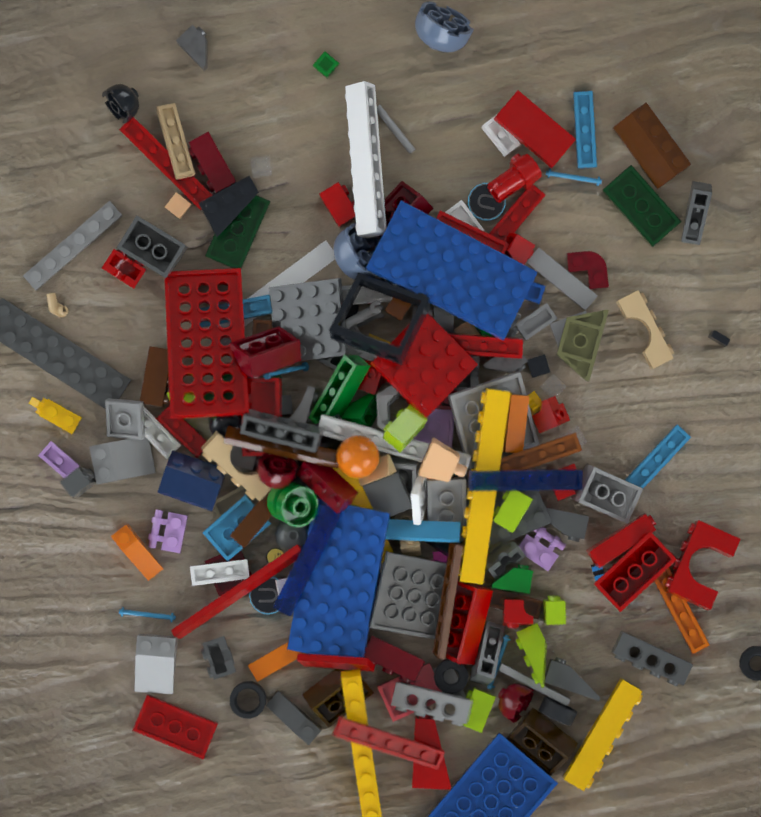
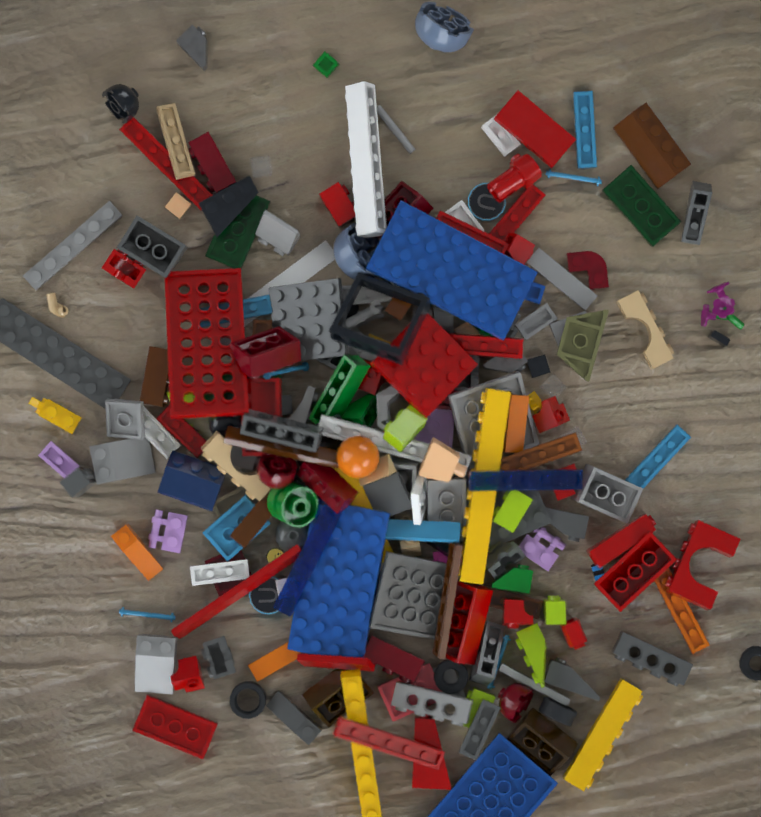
(188, 675): none -> red brick
(277, 234): none -> light grey slope
(479, 729): none -> dark grey plate
(574, 633): none -> red brick
(722, 308): none -> magenta plant

